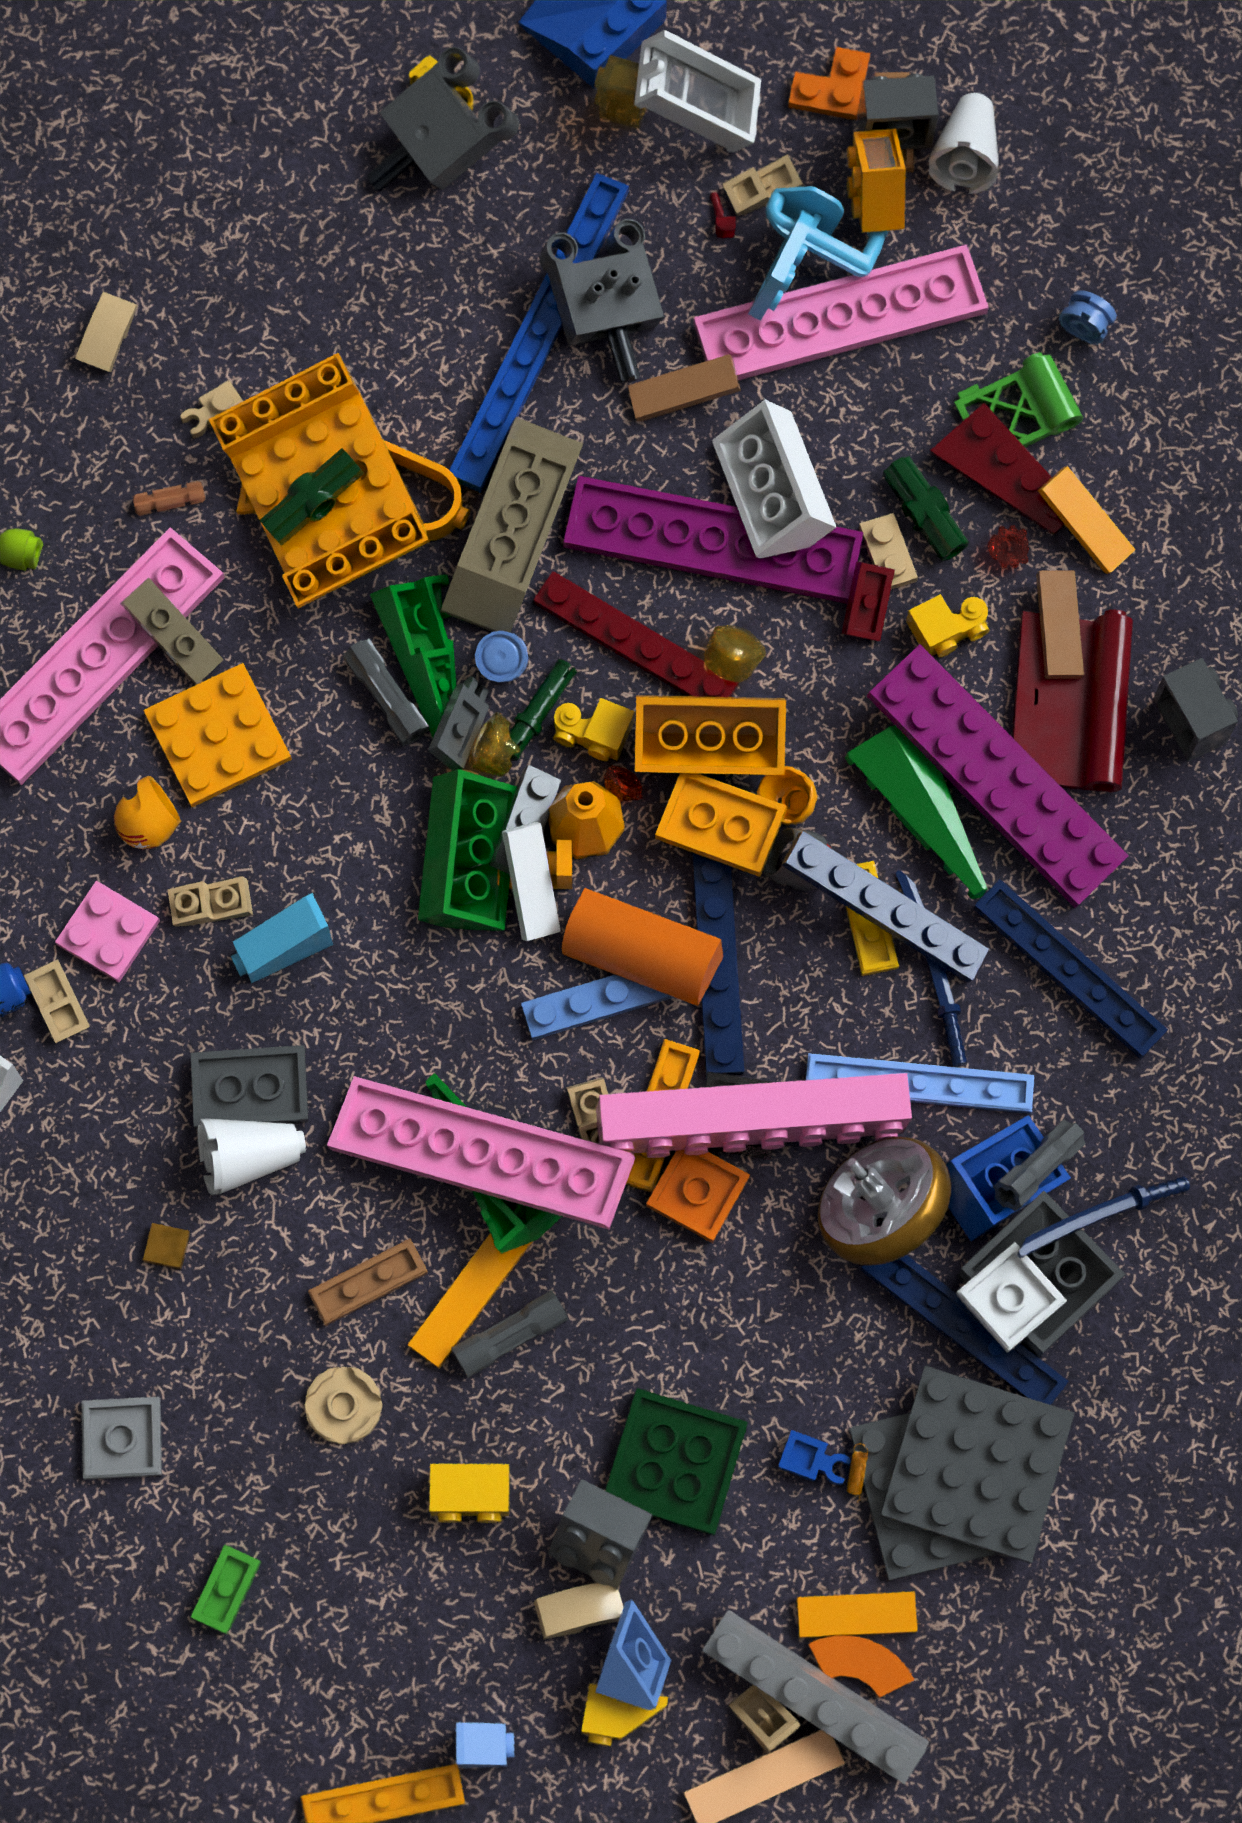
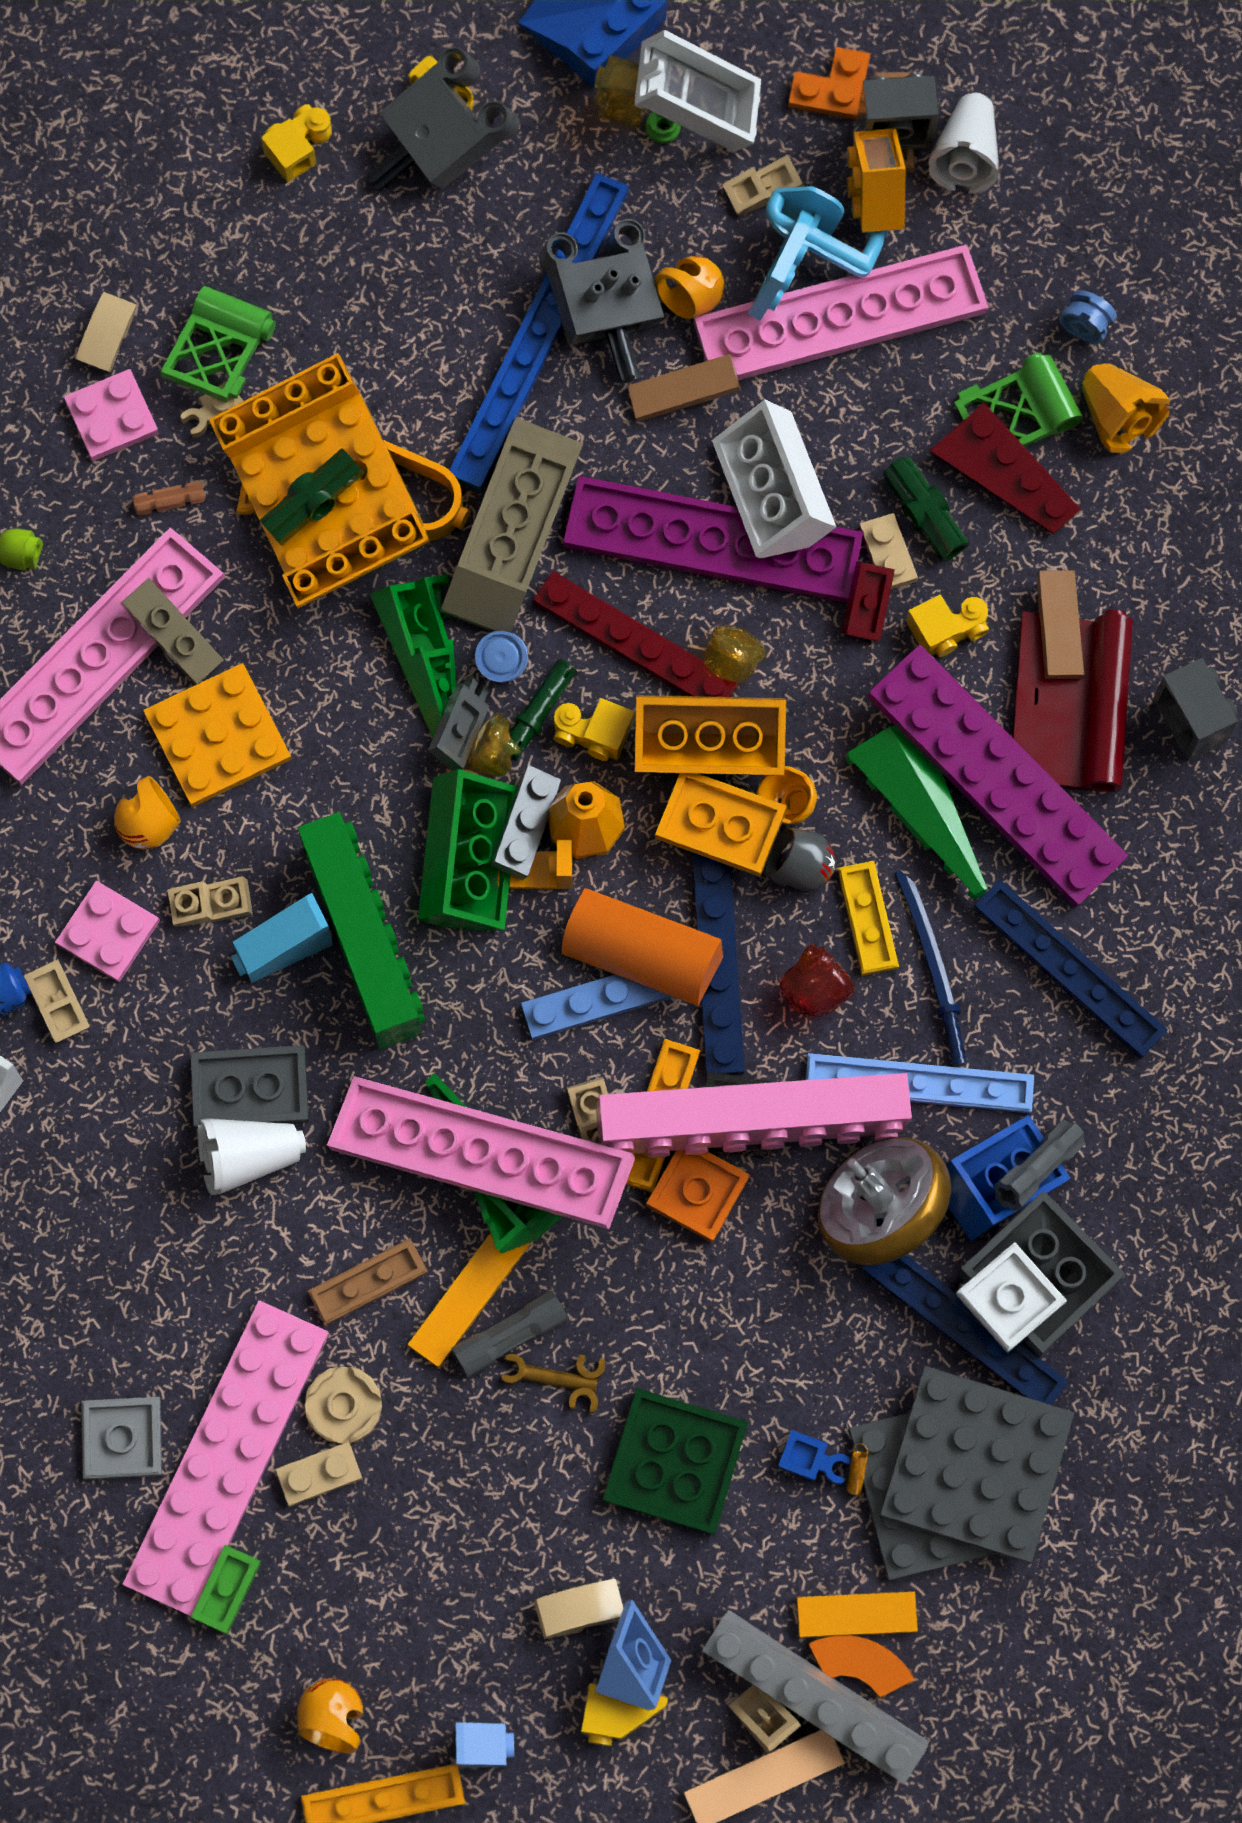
(111, 415): none -> bright pink plate
(166, 1246): pearl gold tile -> none
(226, 1457): none -> bright pink plate
(232, 322): none -> bright green piece
(288, 142): none -> yellow brick
(319, 1474): none -> tan plate
(324, 1713): none -> light orange helmet
(359, 928): none -> green brick
(371, 671): dark grey axle -> none
(469, 1491): yellow brick -> none
(531, 881): white tile -> none
(583, 1384): none -> pearl gold bar
(599, 1534): dark grey brick -> none
(622, 784): clear red animal -> none
(661, 136): none -> bright green plate
(697, 287): none -> light orange helmet
(724, 224): dark red hand -> none
(816, 984): none -> clear red hair
(884, 906): plate -> none
(1009, 538): clear red animal -> none
(1086, 520): light orange tile -> none
(1123, 401): none -> light orange cone
(1136, 1198): dark blue sword -> none

